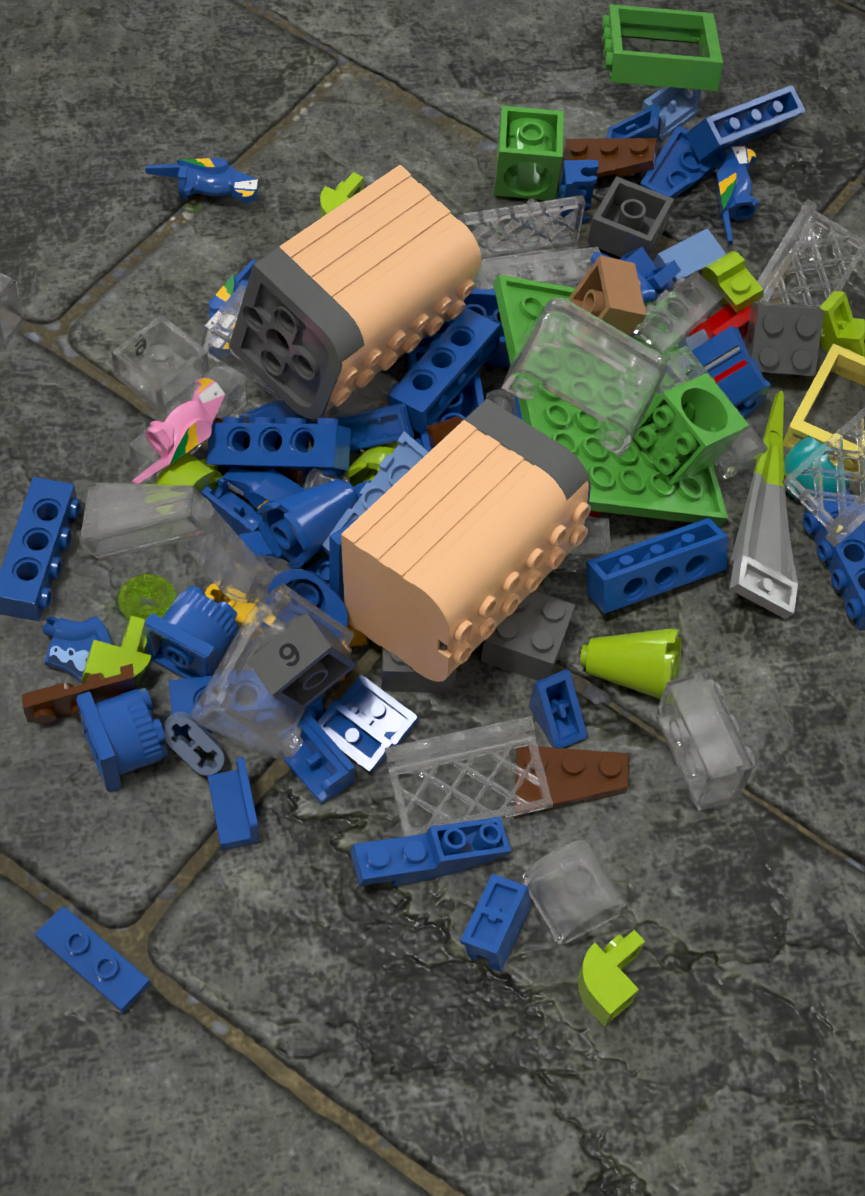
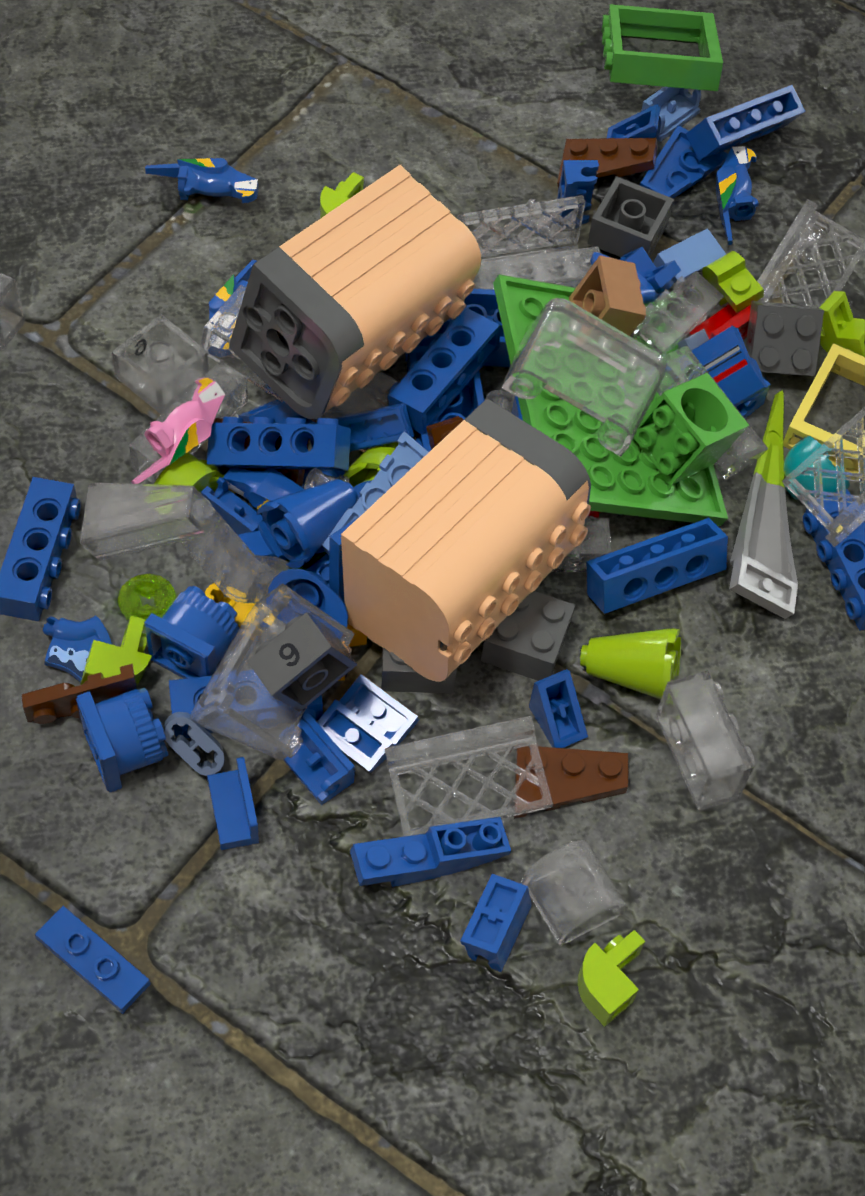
(529, 153): bright green brick -> none

